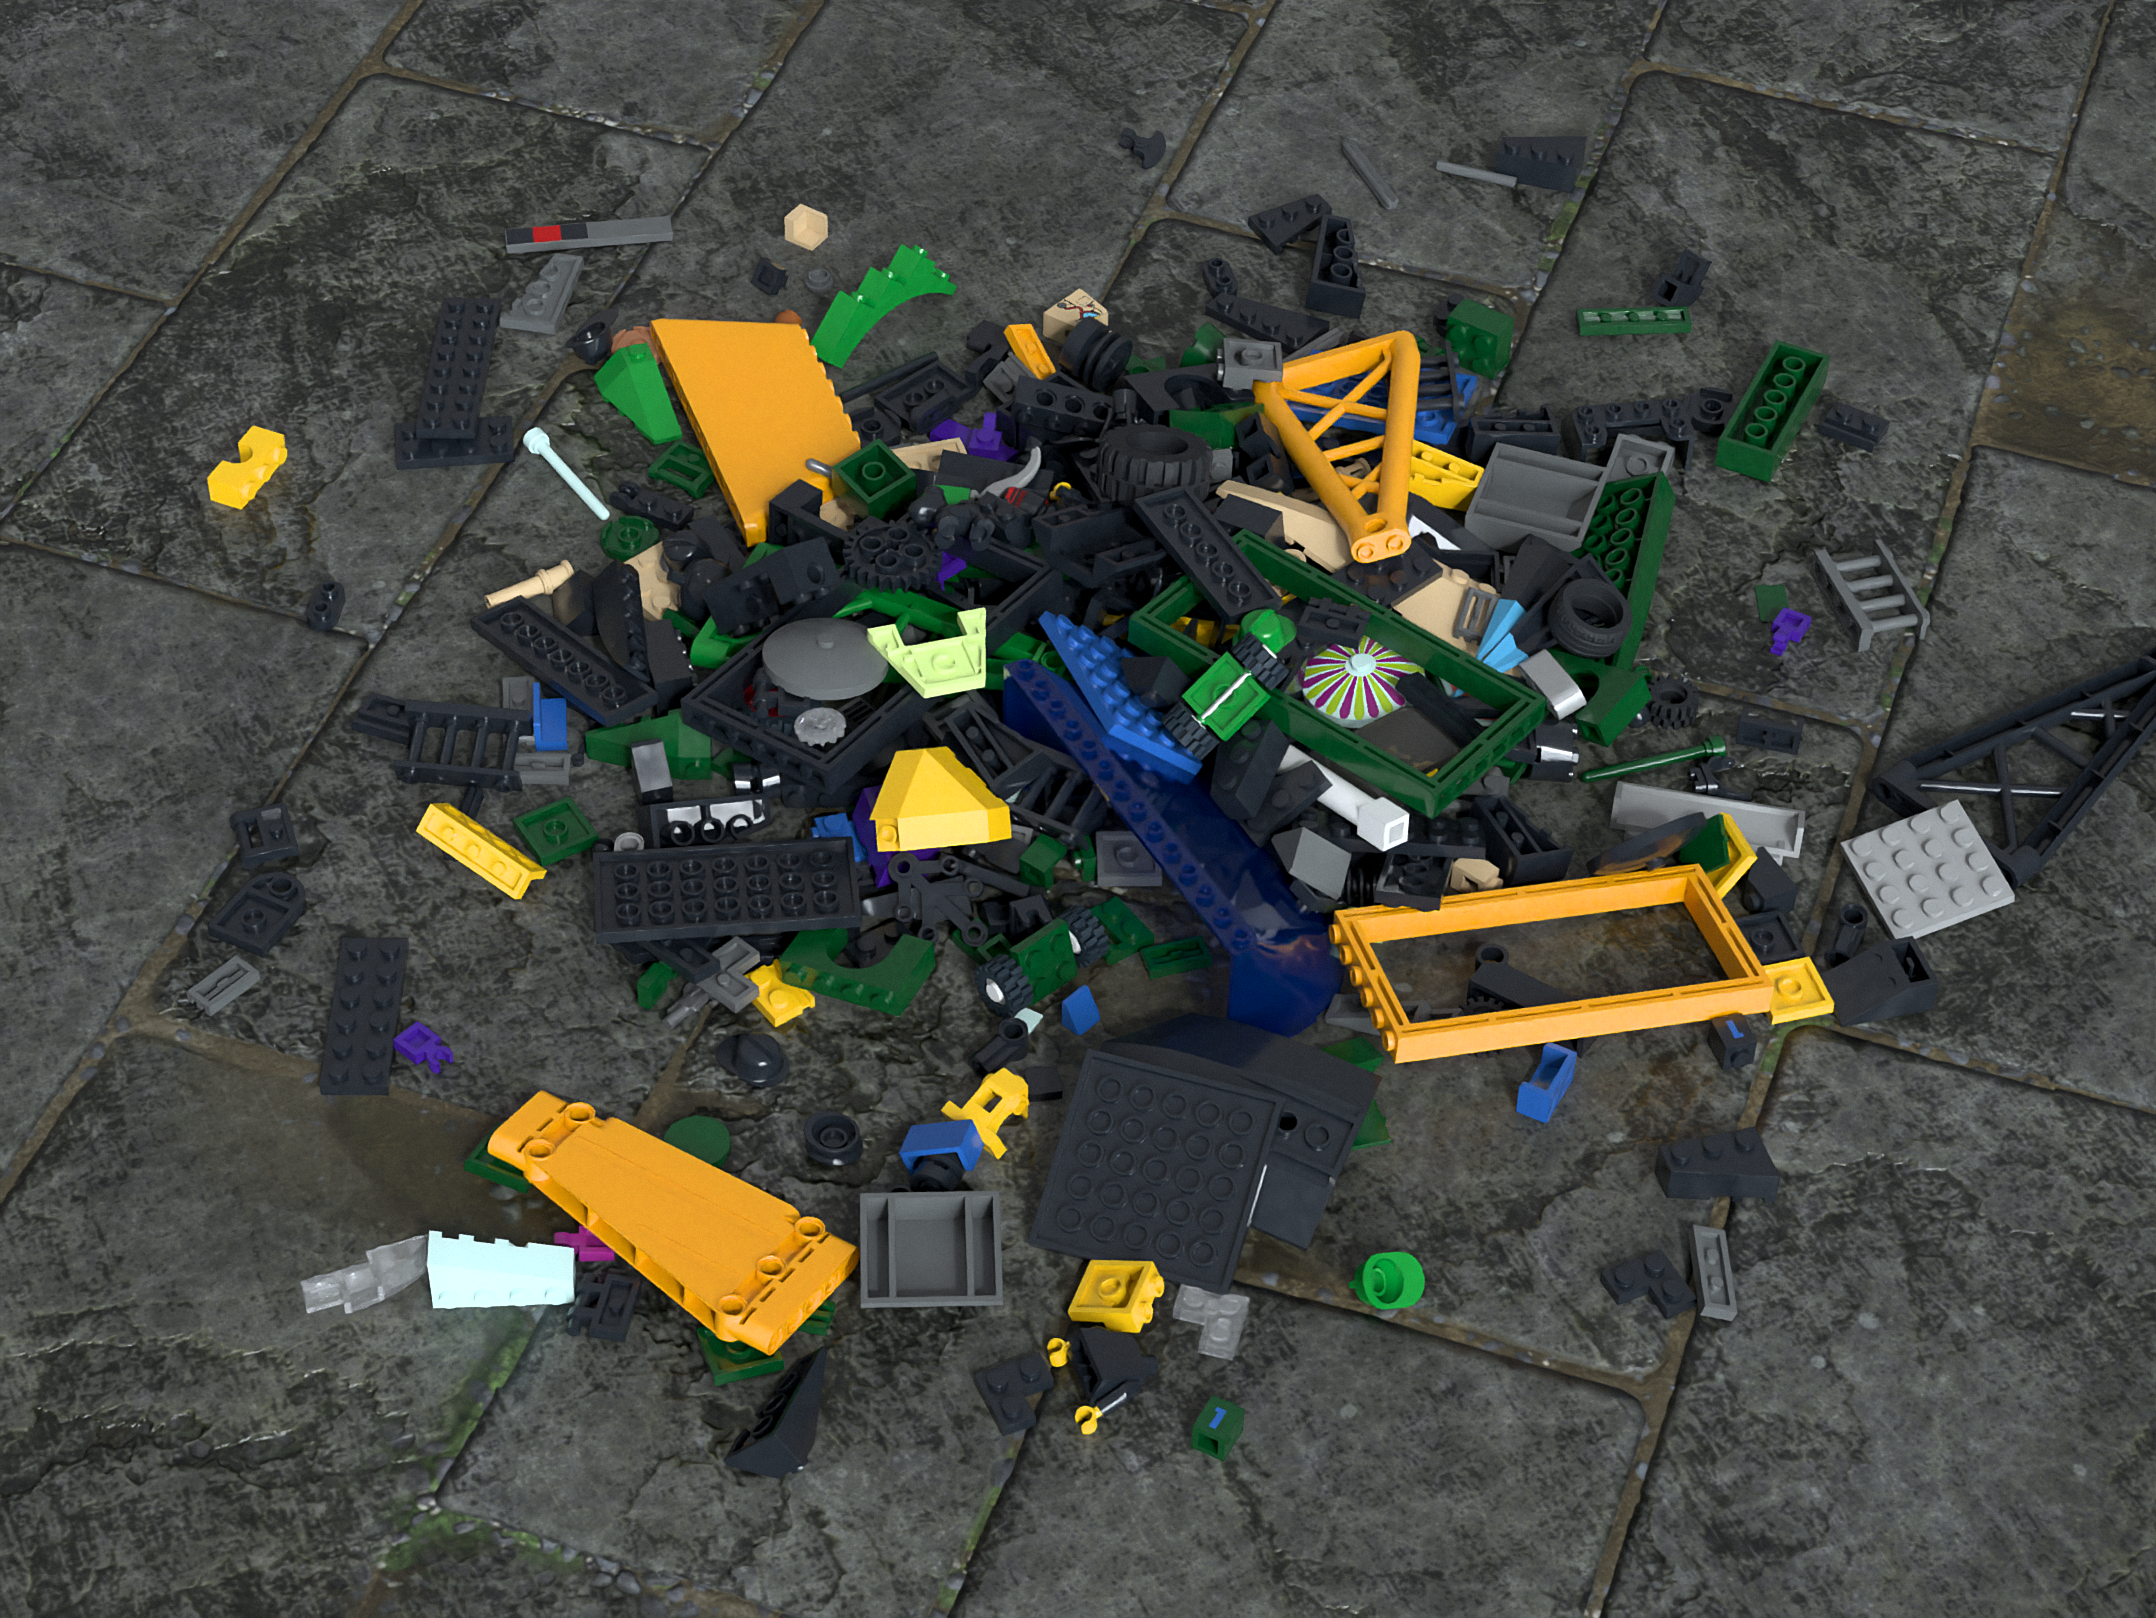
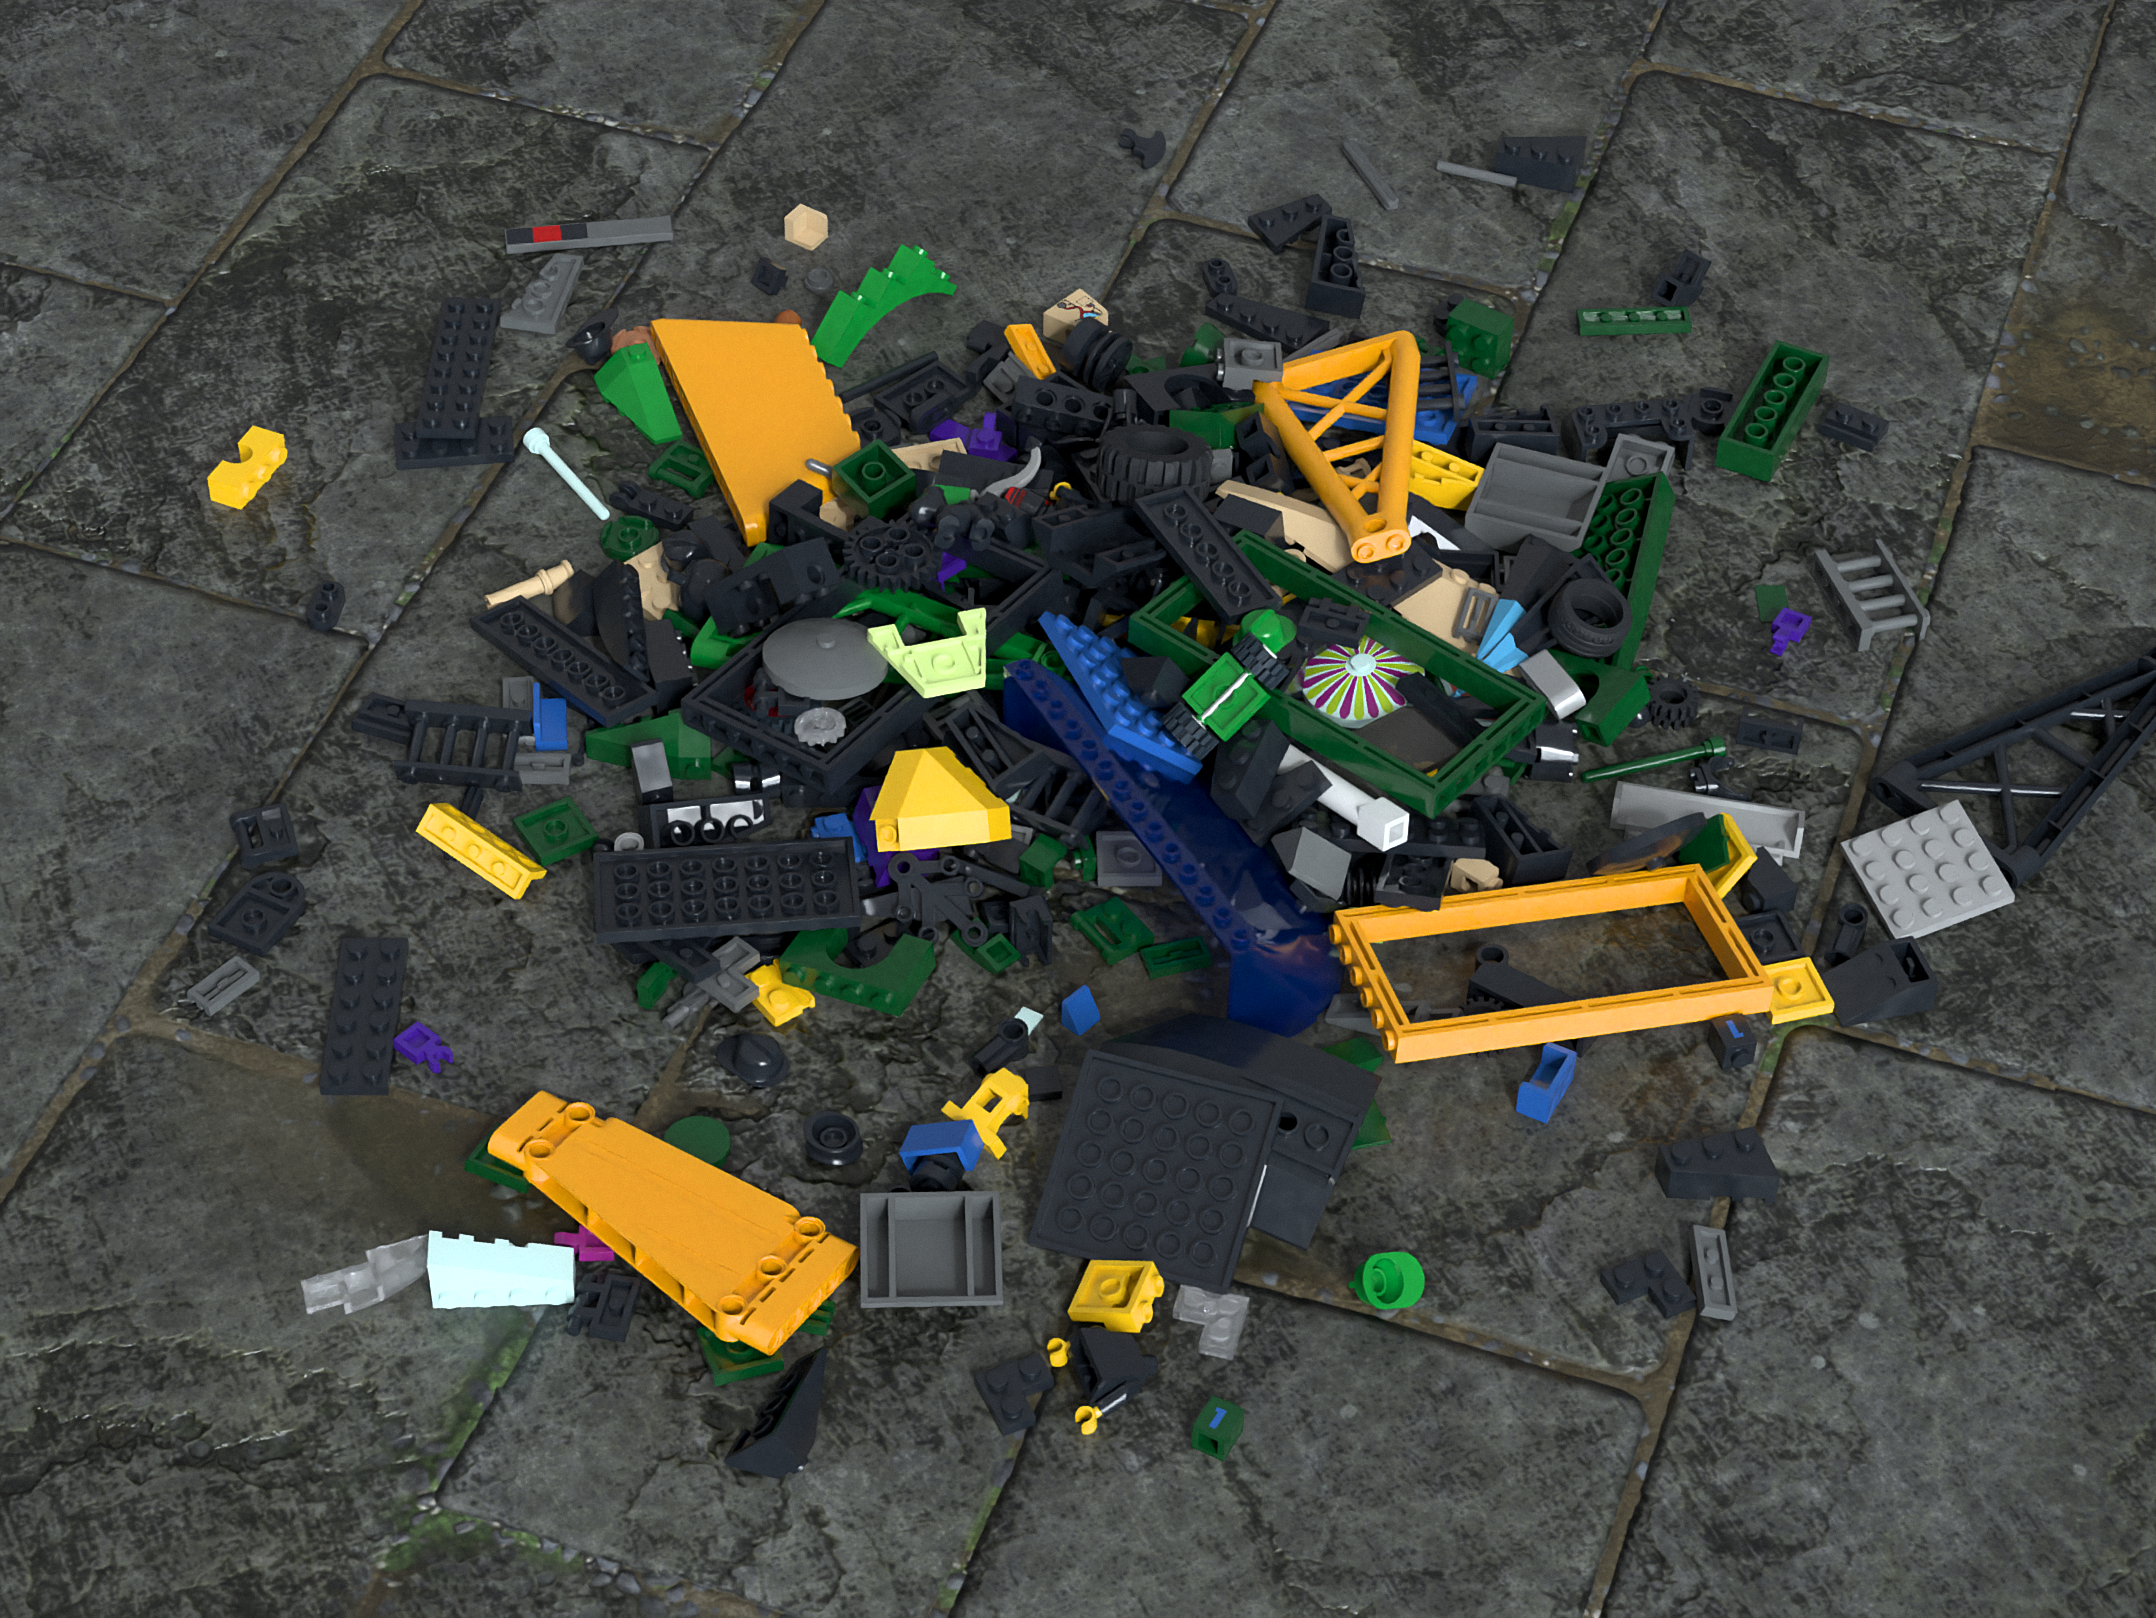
(1042, 962): plate -> none

